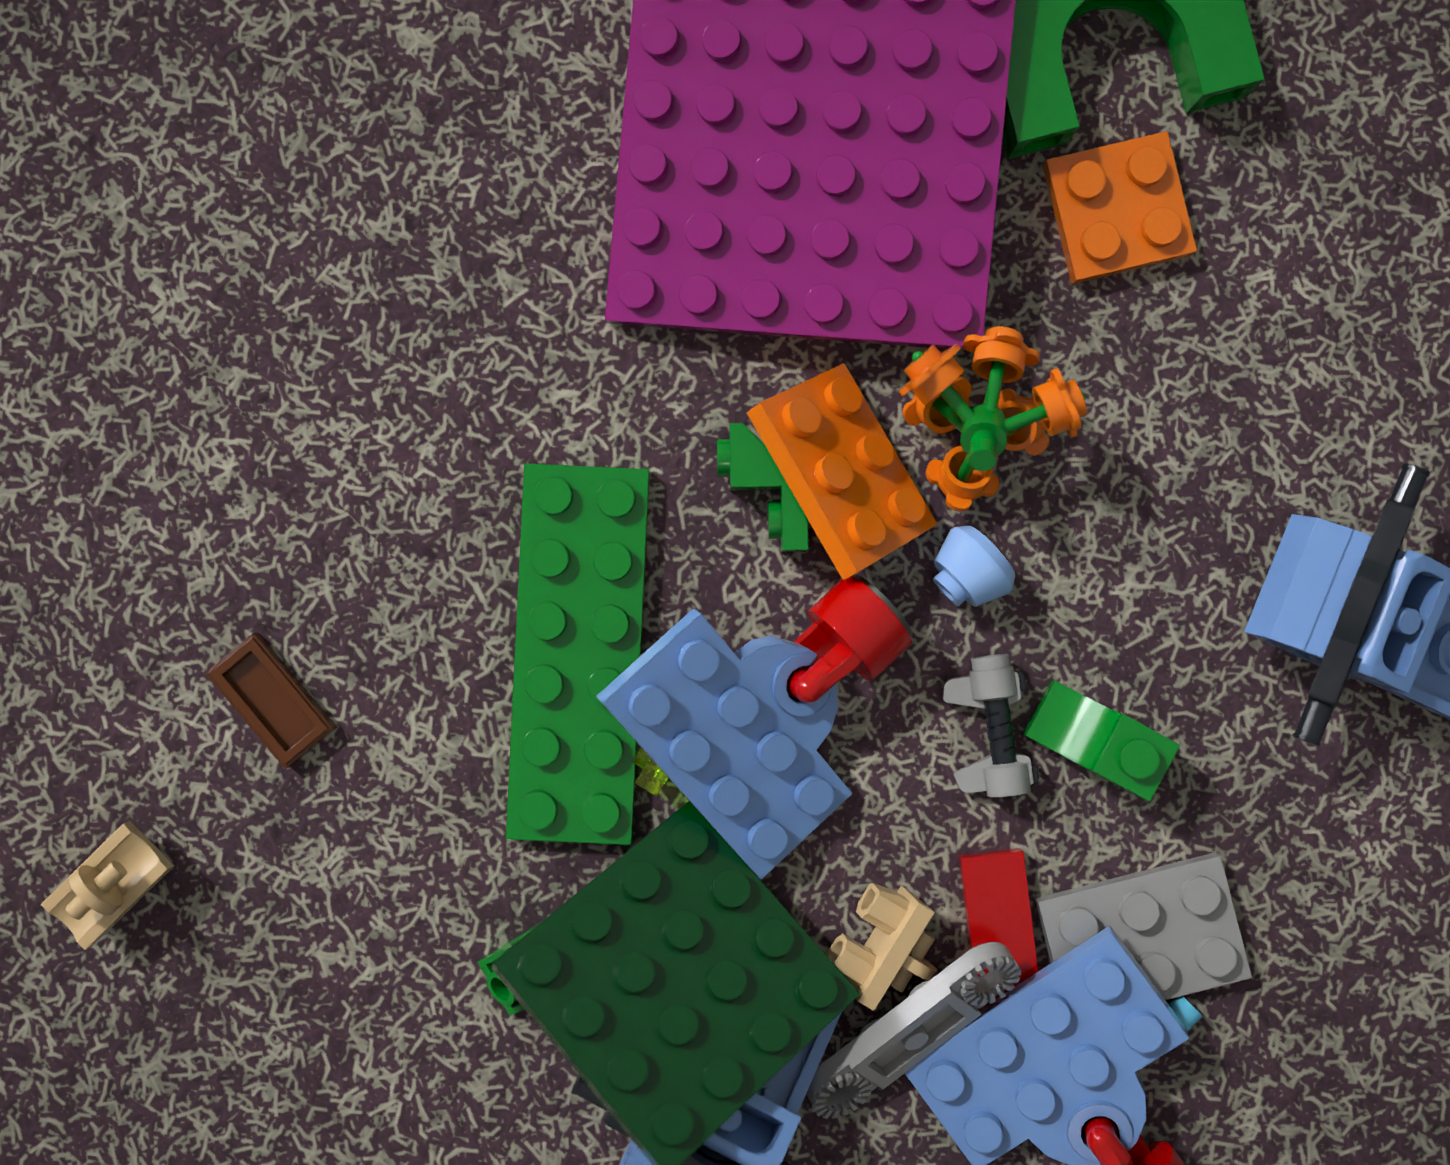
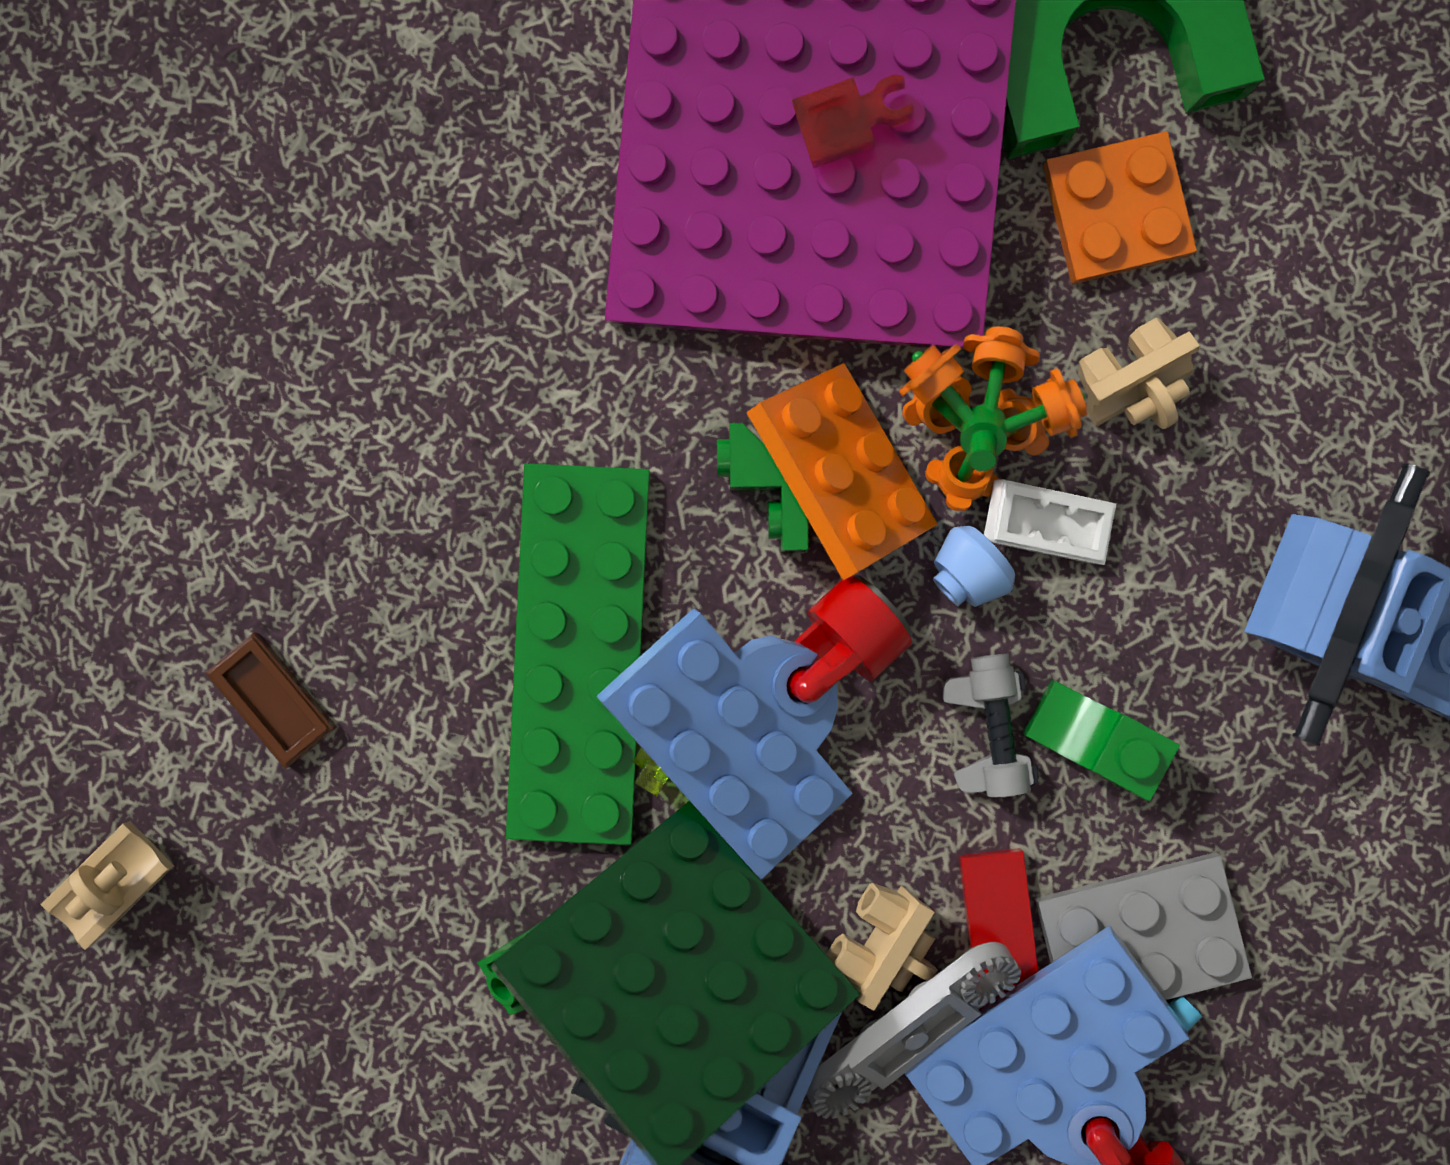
(839, 119): none -> clear red plate
(1049, 522): none -> white plate
(1144, 386): none -> tan hips

